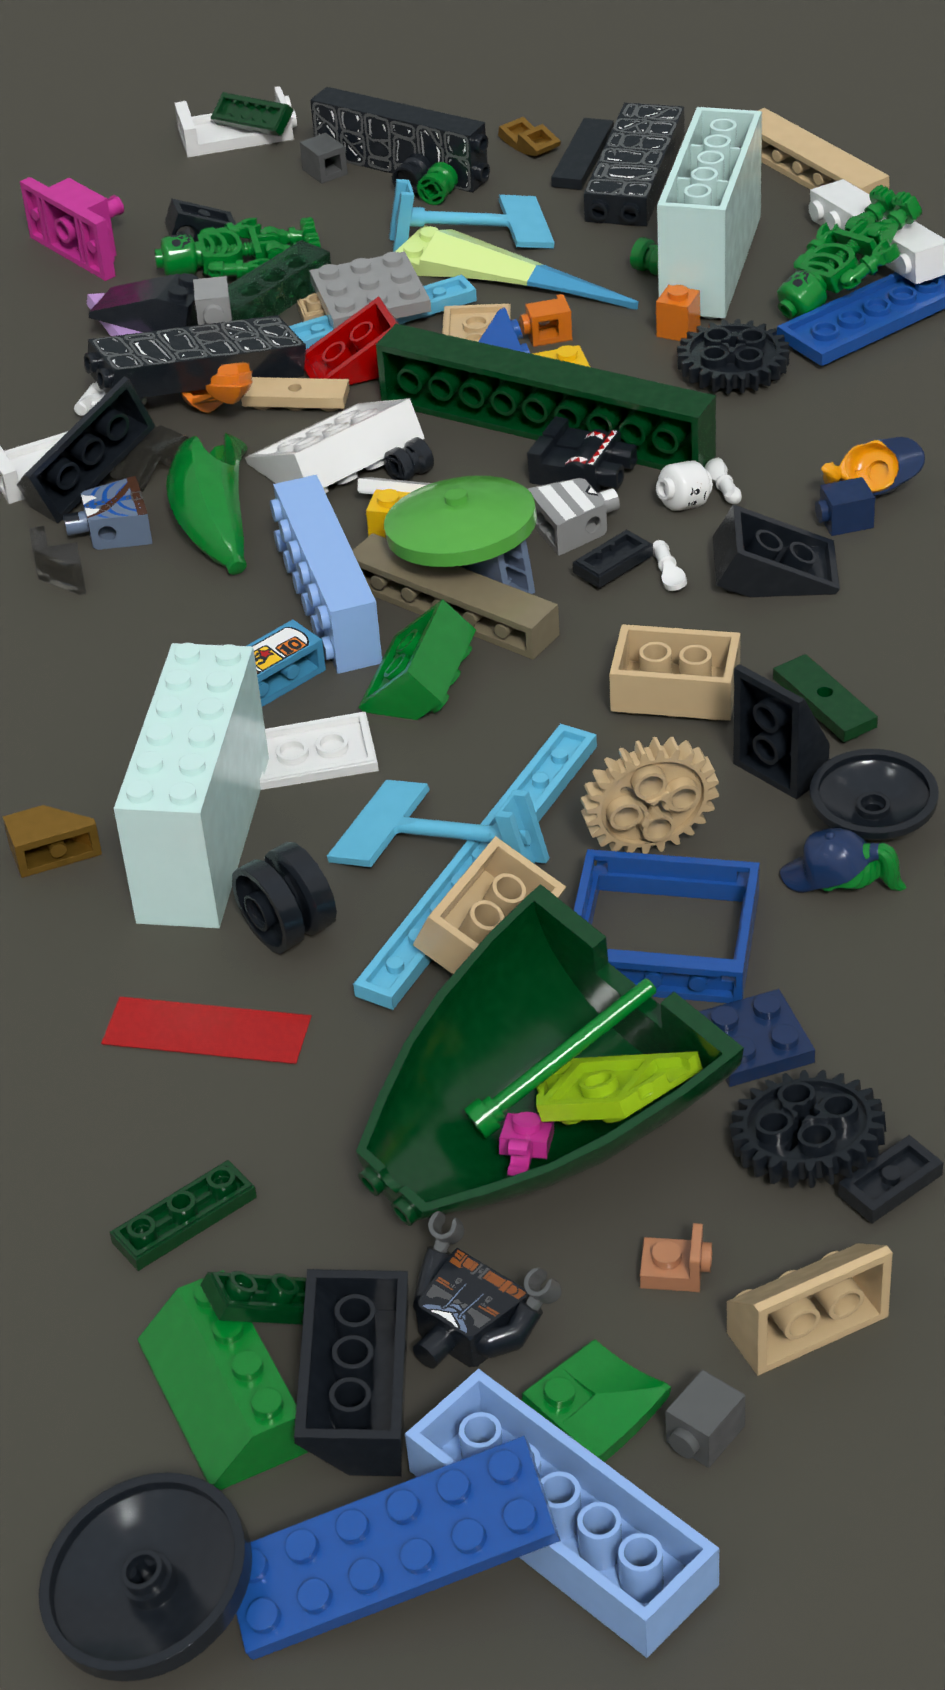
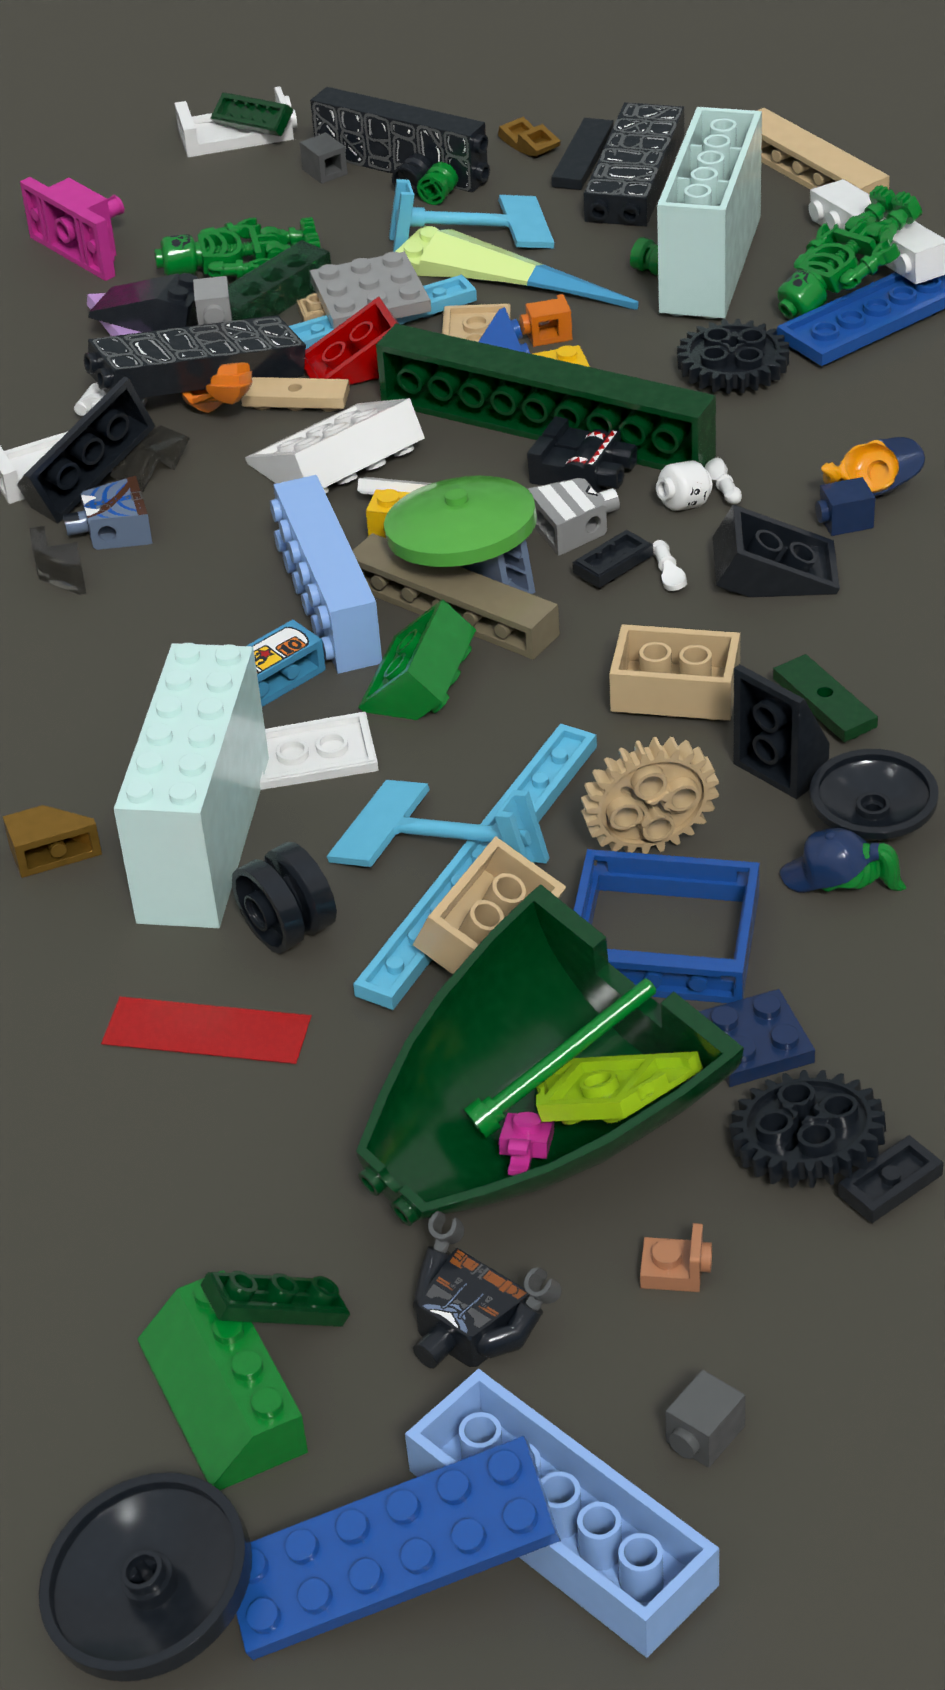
(183, 1215): dark green tile -> none
(195, 217): black plate -> none
(206, 498): green piece -> none
(354, 1370): black slope -> none
(411, 459): black wheel -> none
(597, 1399): green plate -> none
(677, 312): orange brick -> none
(811, 1306): tan slope -> none

